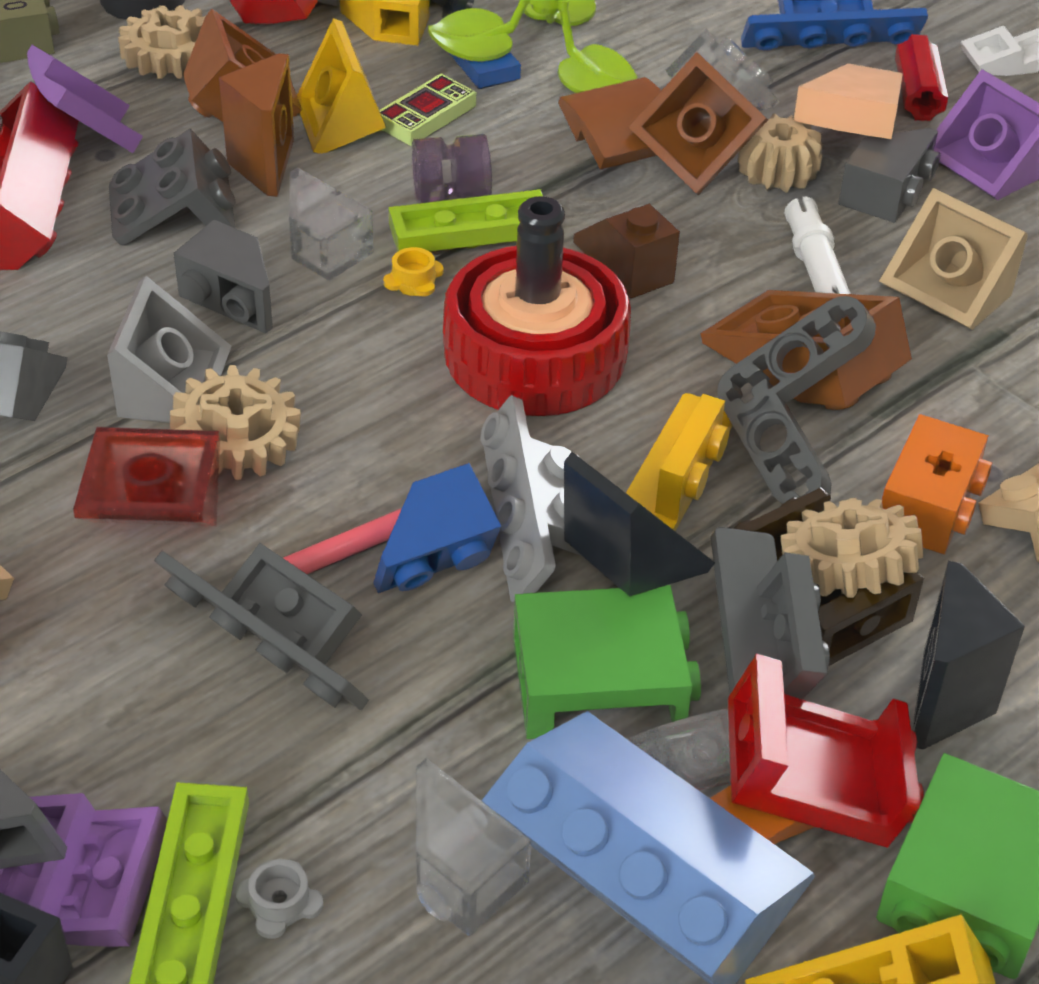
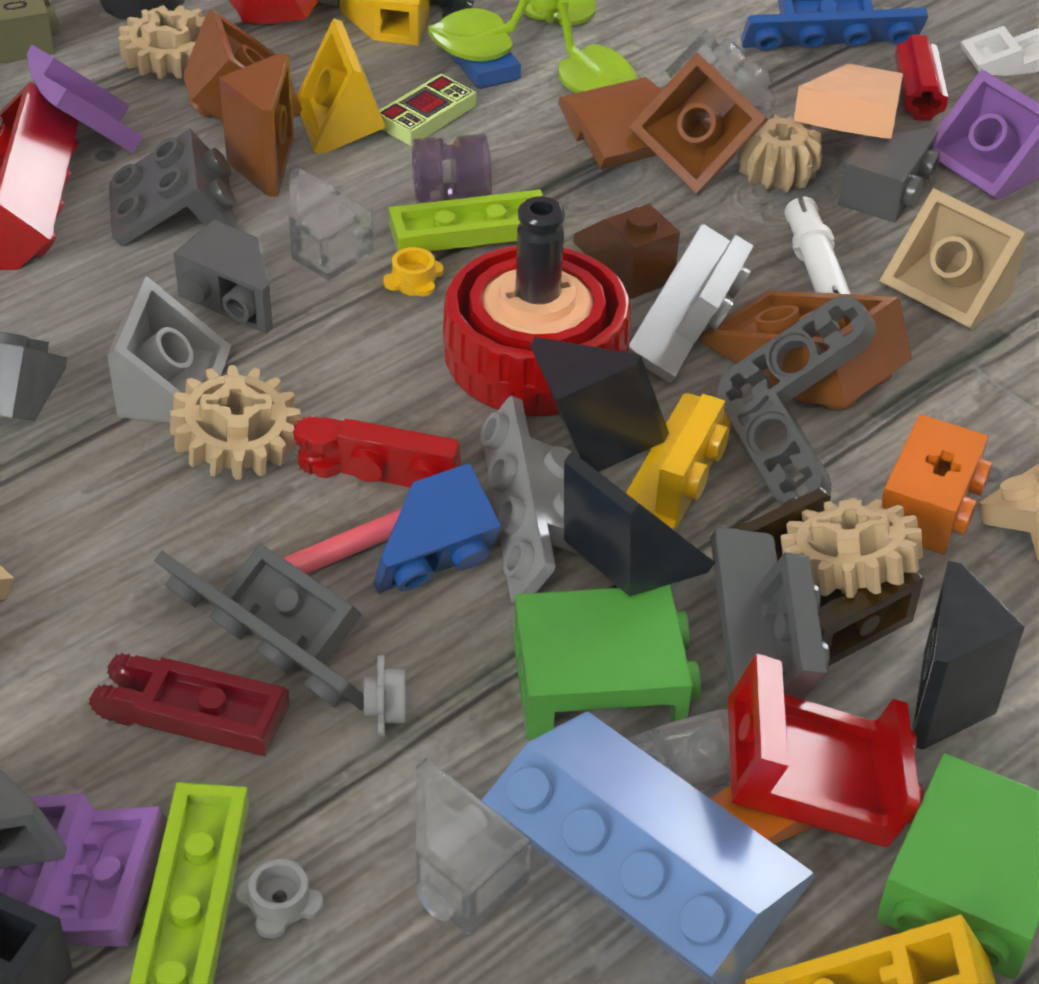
(150, 477): clear red slope -> none
(192, 702): none -> dark red hinge
(372, 451): none -> red hinge
(385, 696): none -> light grey plate
(601, 400): none -> black slope
(691, 301): none -> bracket

